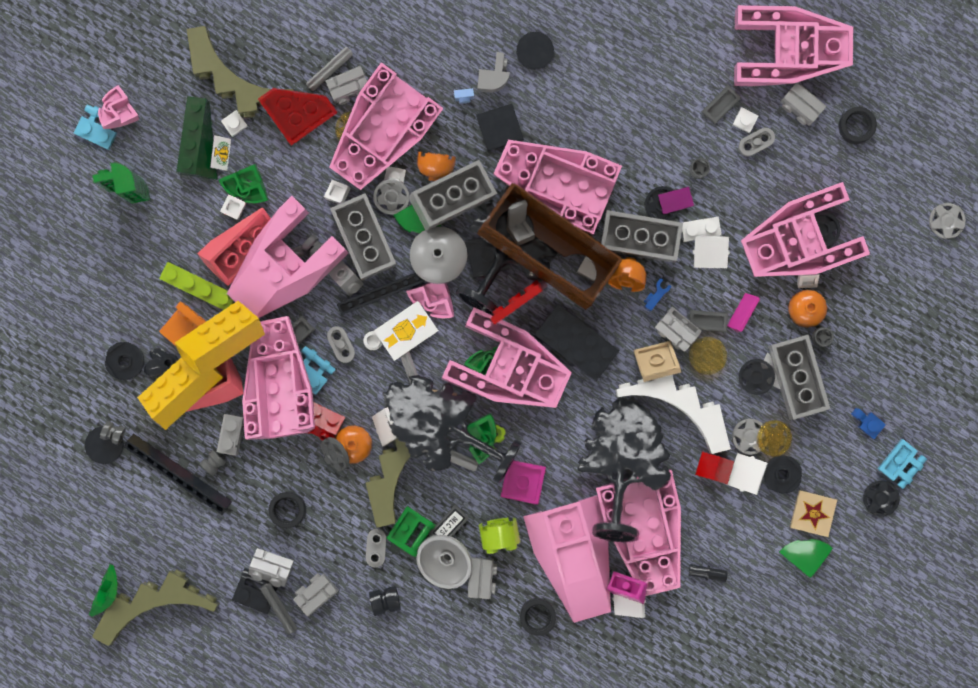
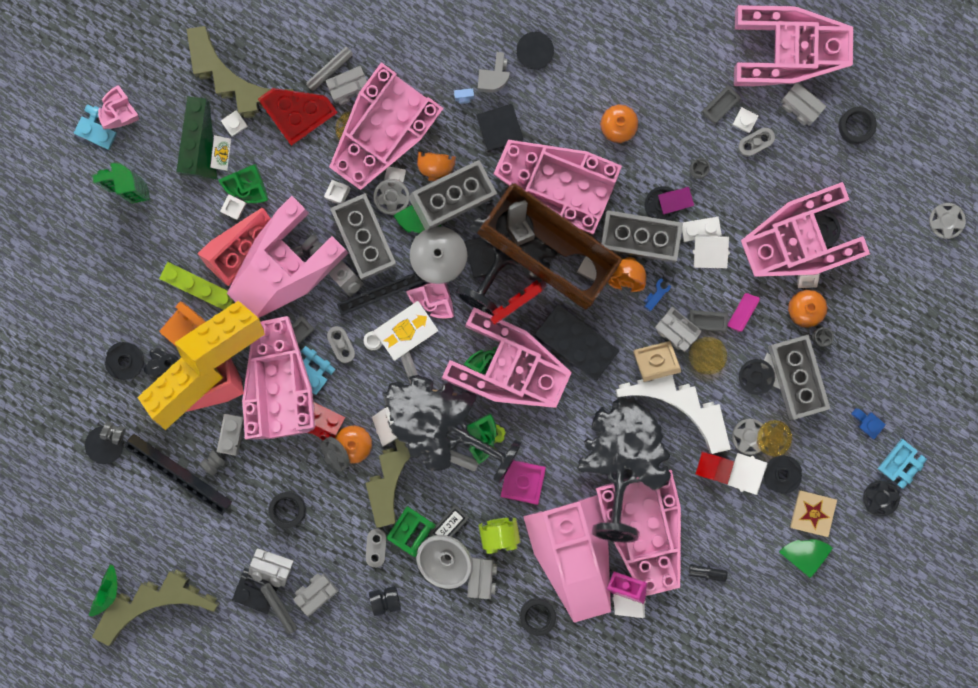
(619, 123): none -> orange cylinder

